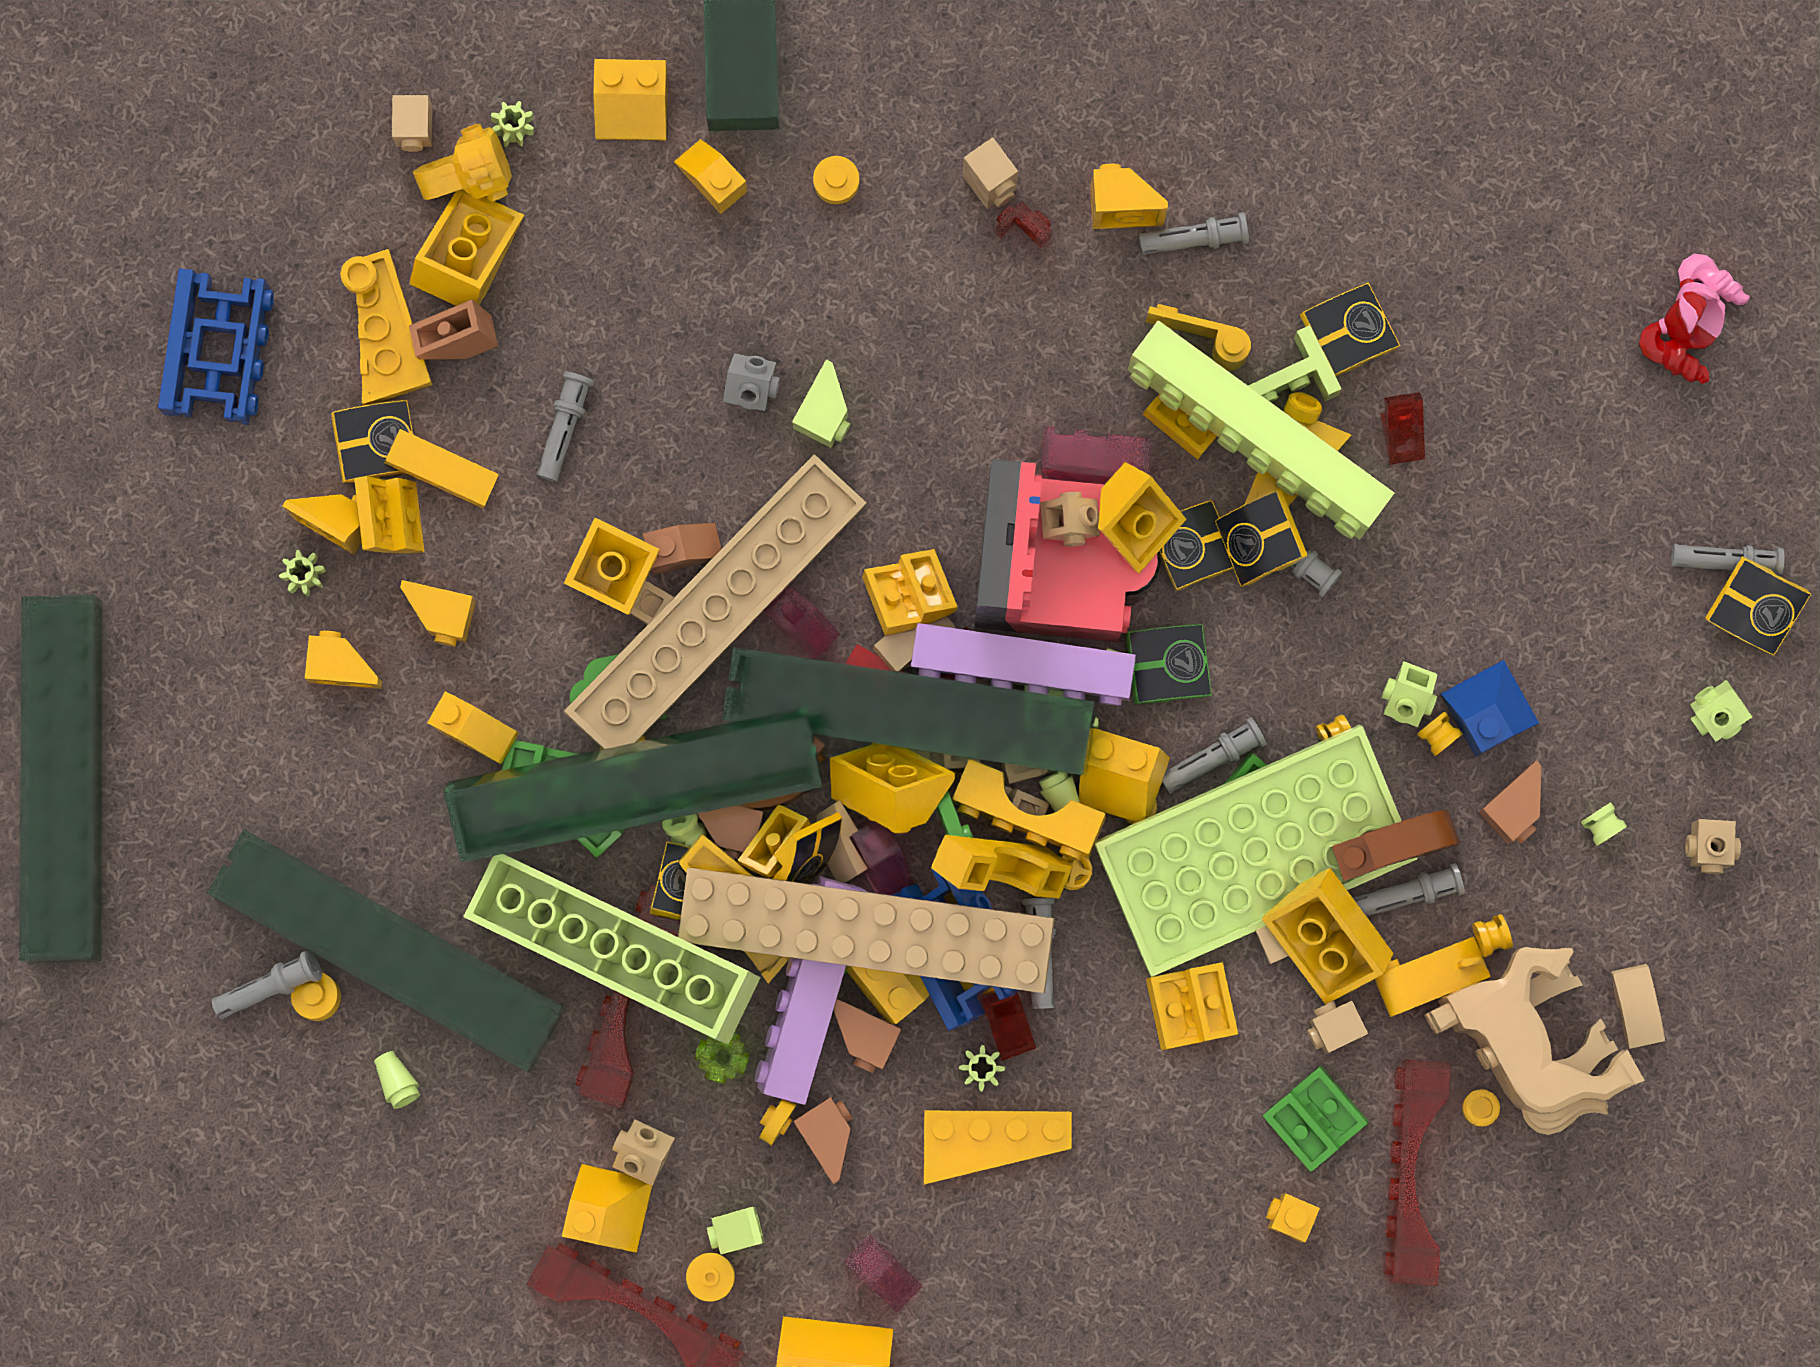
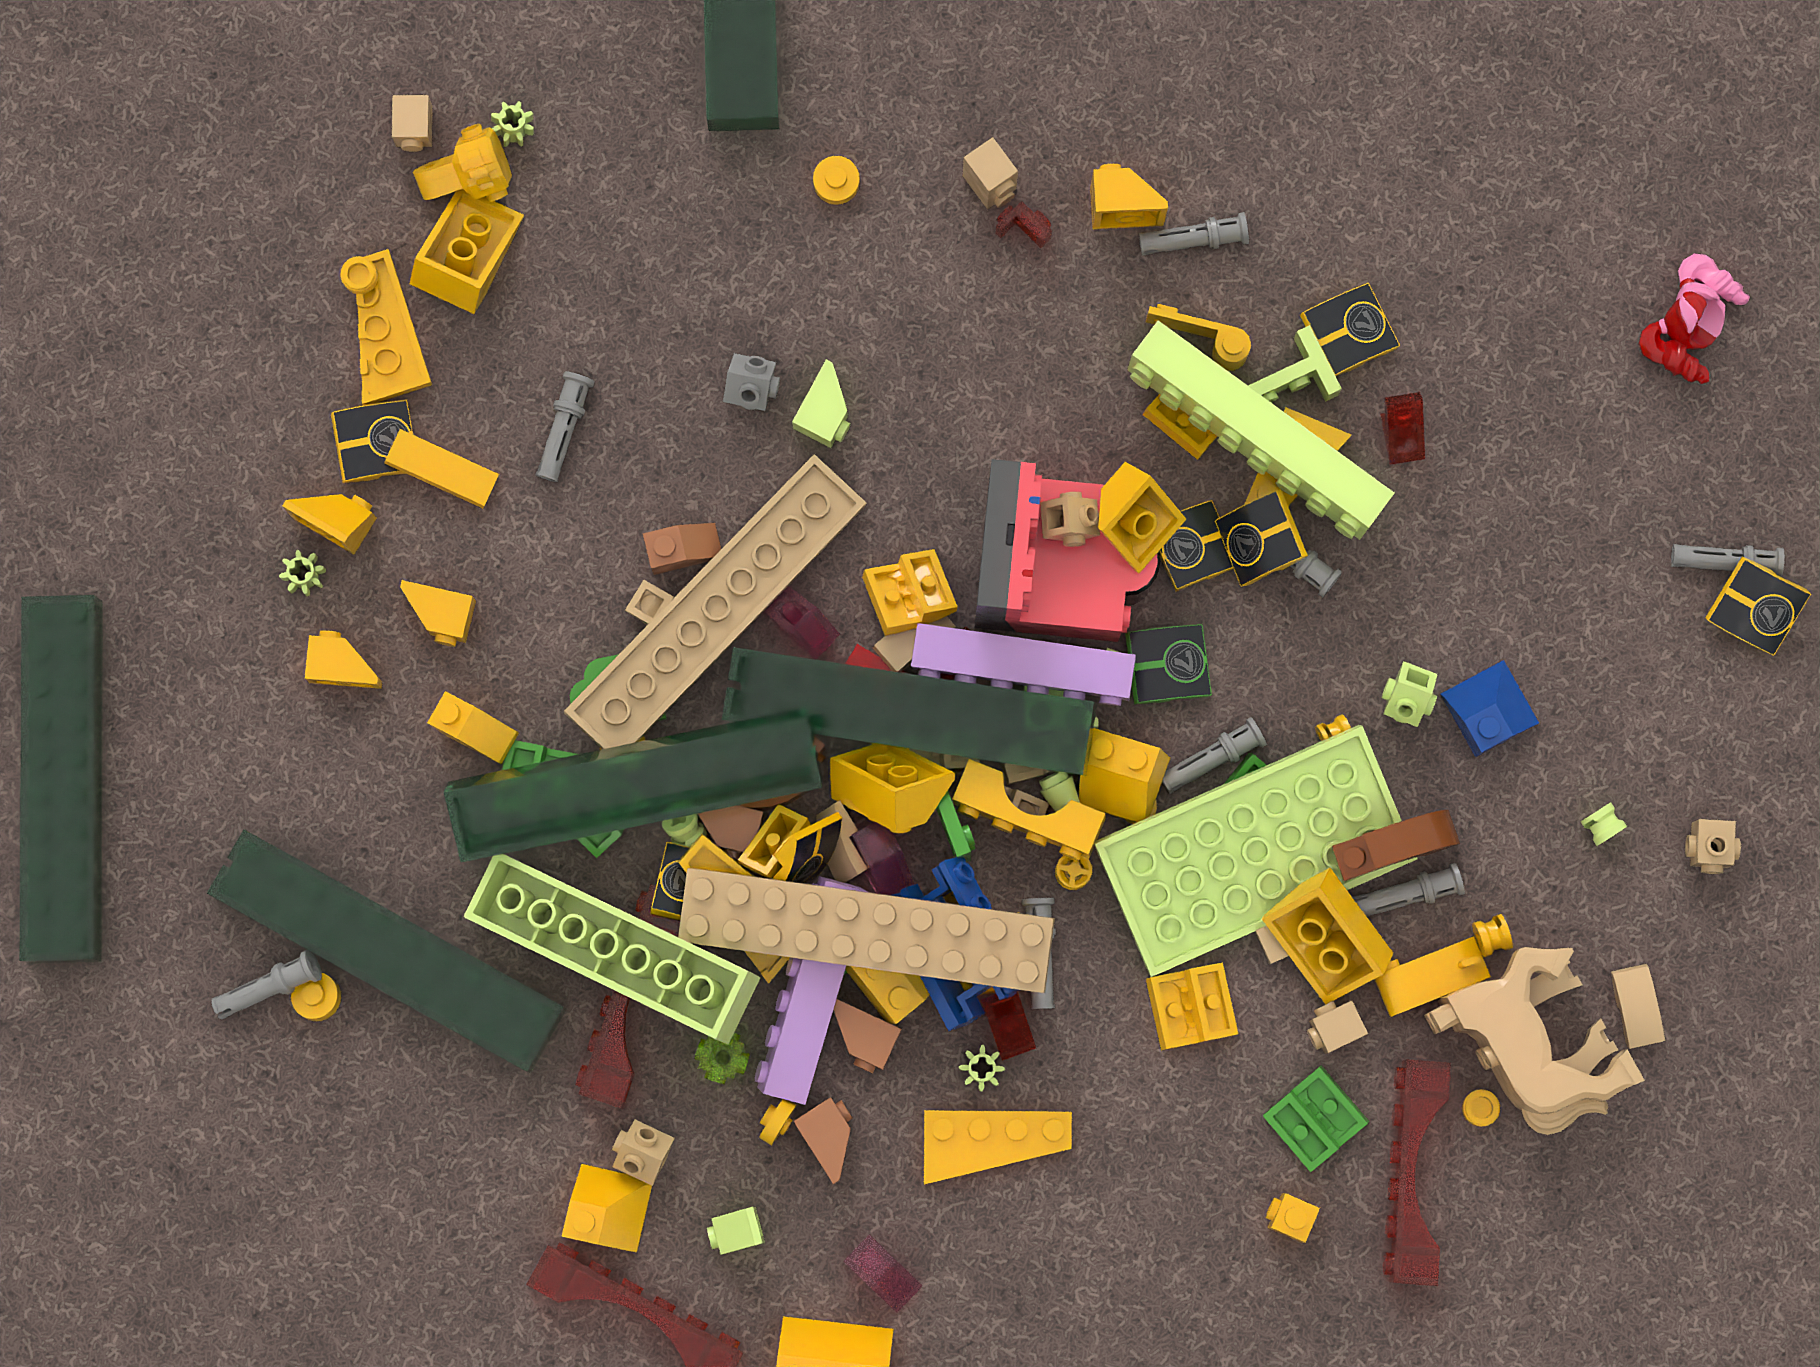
(187, 343): blue fence -> none
(389, 515): yellow slope -> none
(396, 1081): yellowish green cone -> none
(454, 333): nougat slope -> none
(612, 566): yellow slope -> none
(630, 99): yellow slope -> none
(710, 1277): yellow wheel -> none
(712, 175): yellow slope -> none
(975, 861): yellow arch -> none
(1090, 457): clear pink wedge -> none
(1303, 407): yellow tile -> none
(1440, 733): yellow wheel -> none
(1516, 806): nougat slope -> none
(1727, 704): yellowish green brick -> none

